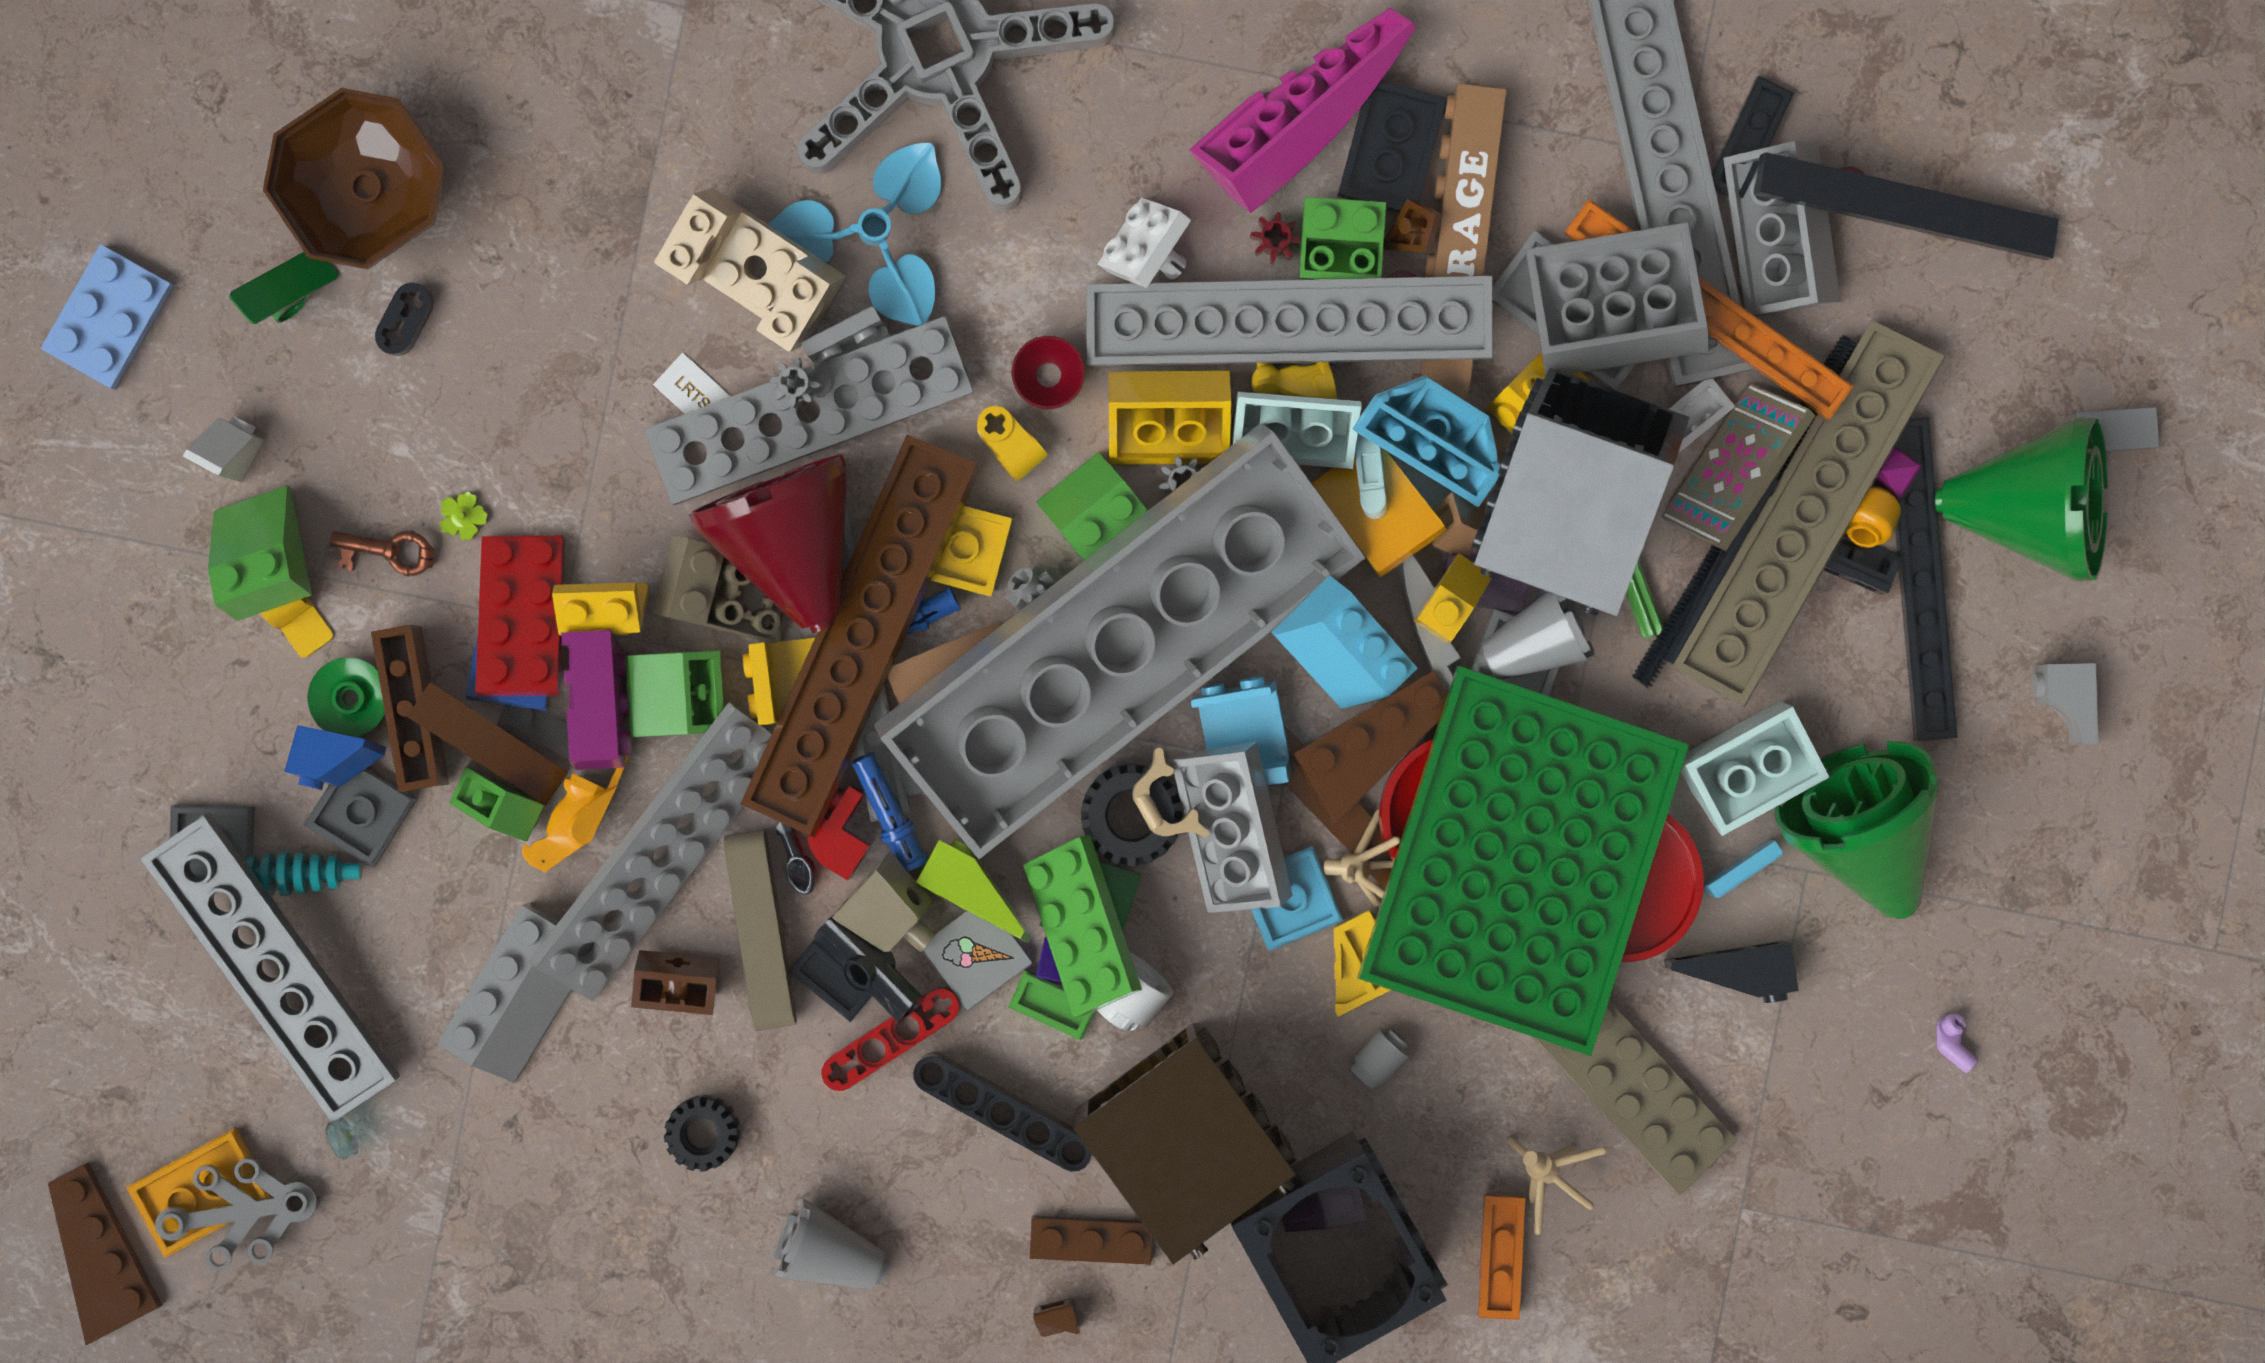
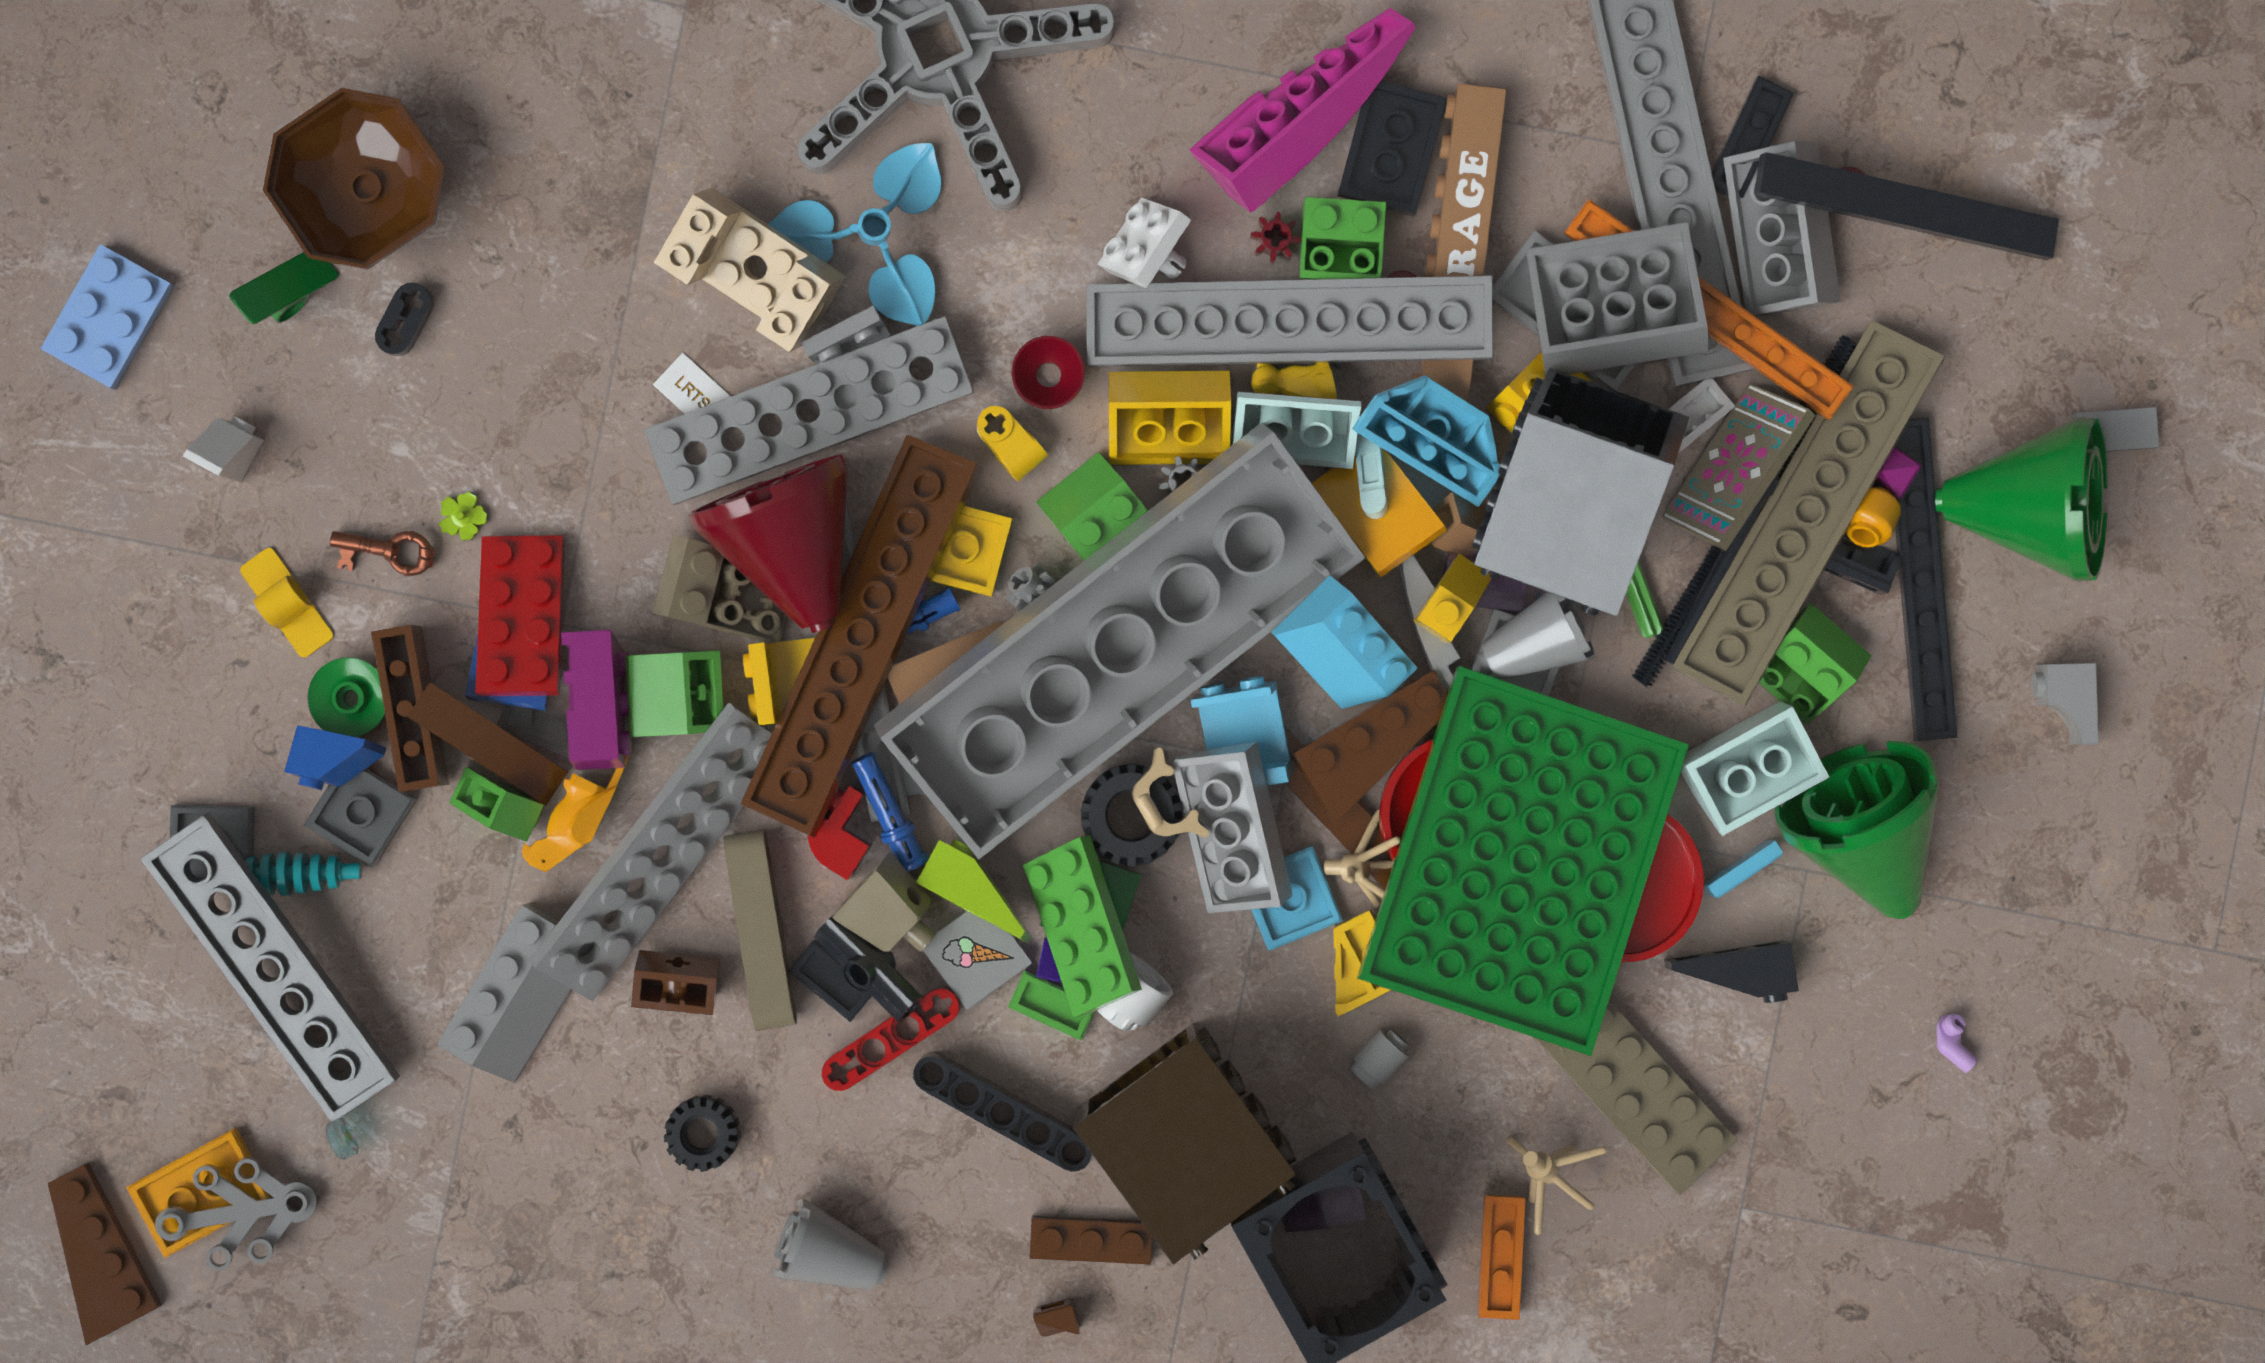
(257, 555): bright green slope -> none
(600, 607): yellow bracket -> none
(790, 373): light grey gear -> none
(799, 867): black piece -> none
(1413, 228): reddish brown piece -> none
(1814, 664): none -> bright green slope

